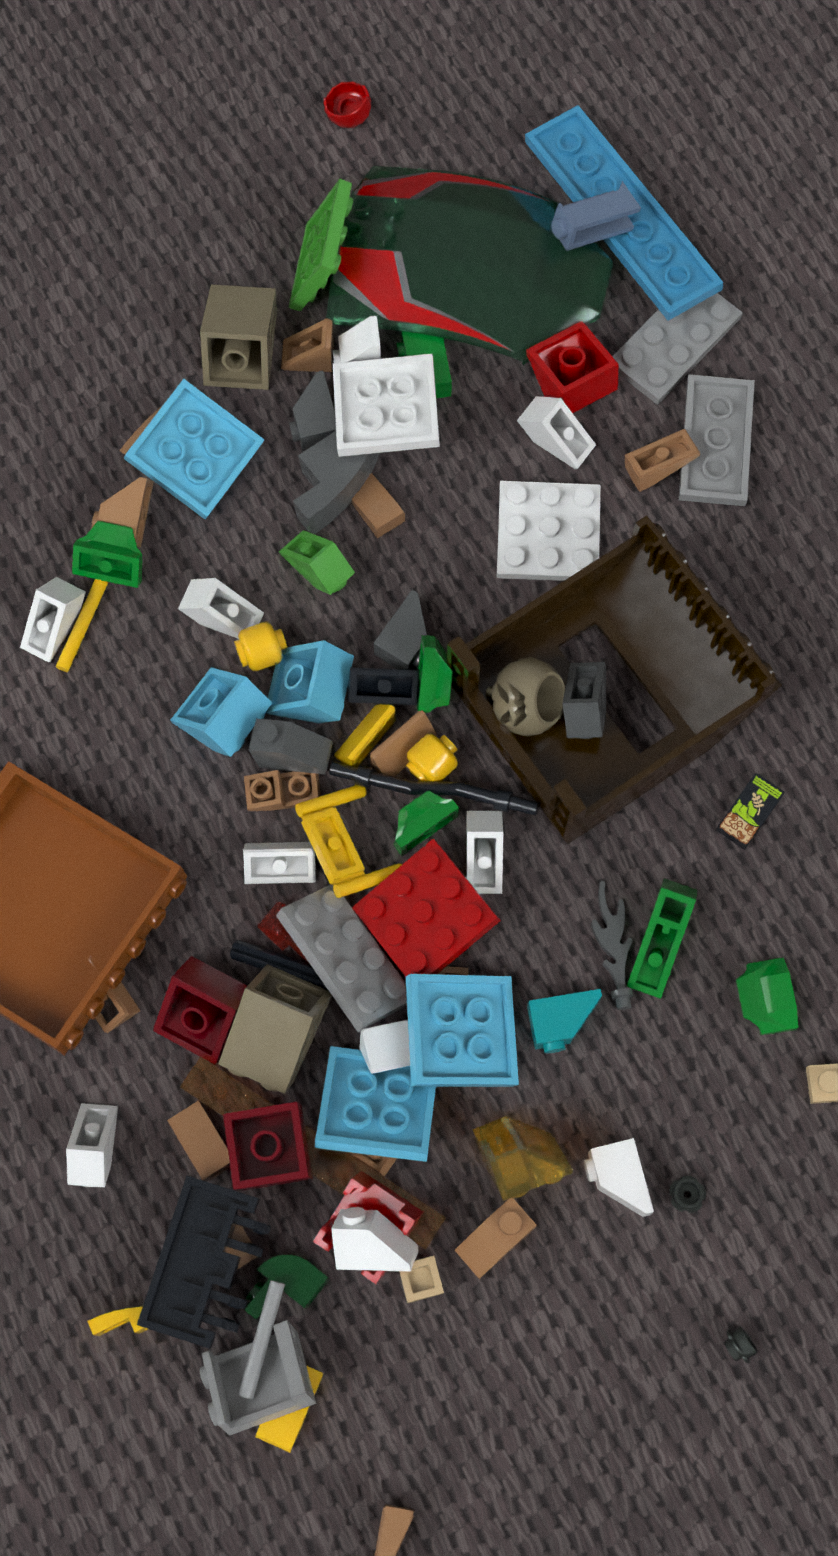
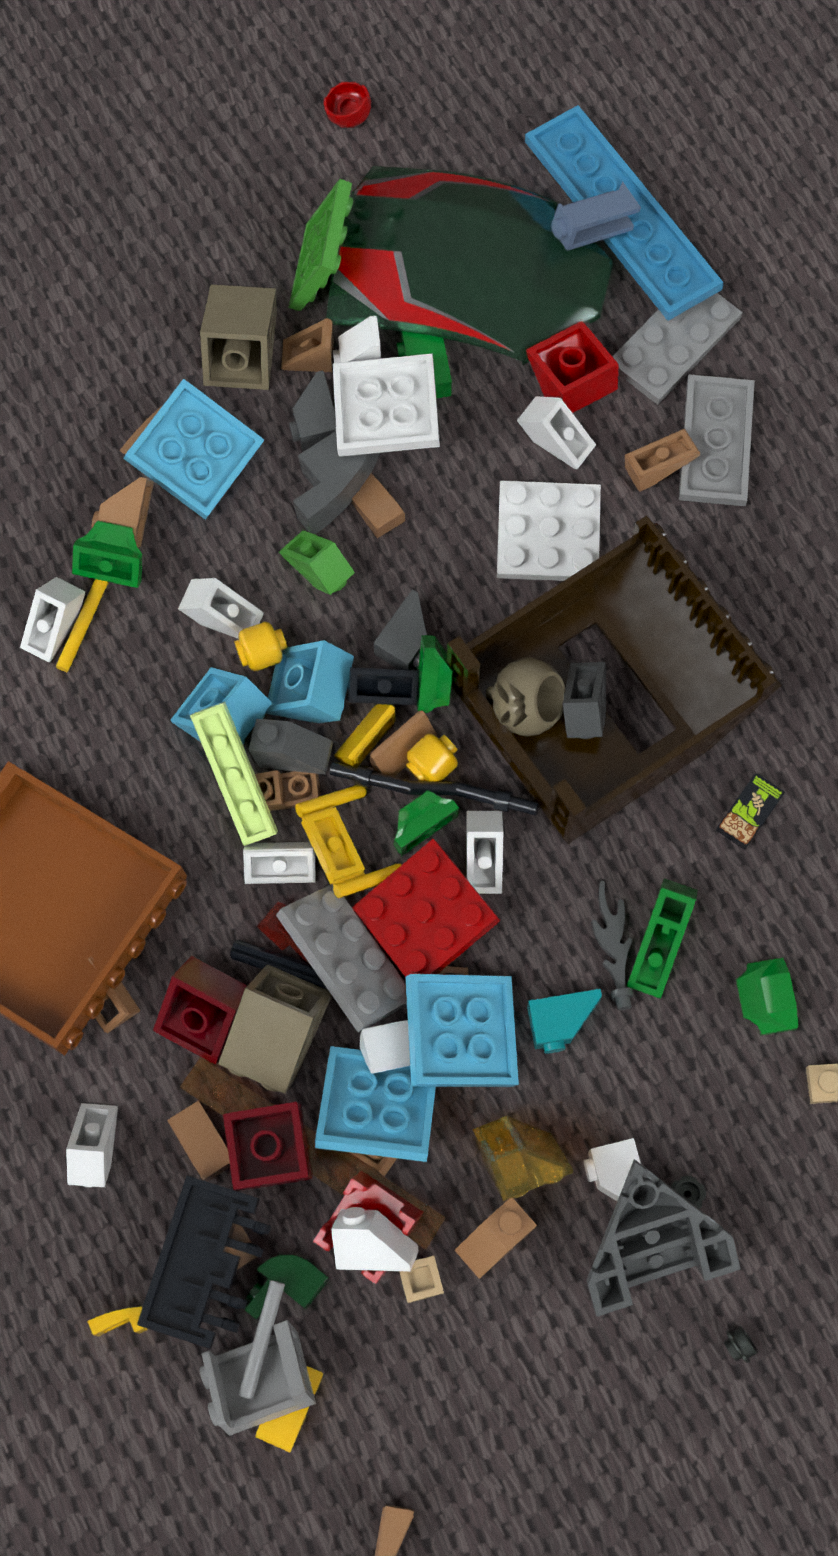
(234, 773): none -> yellowish green tile
(654, 1236): none -> dark grey wedge

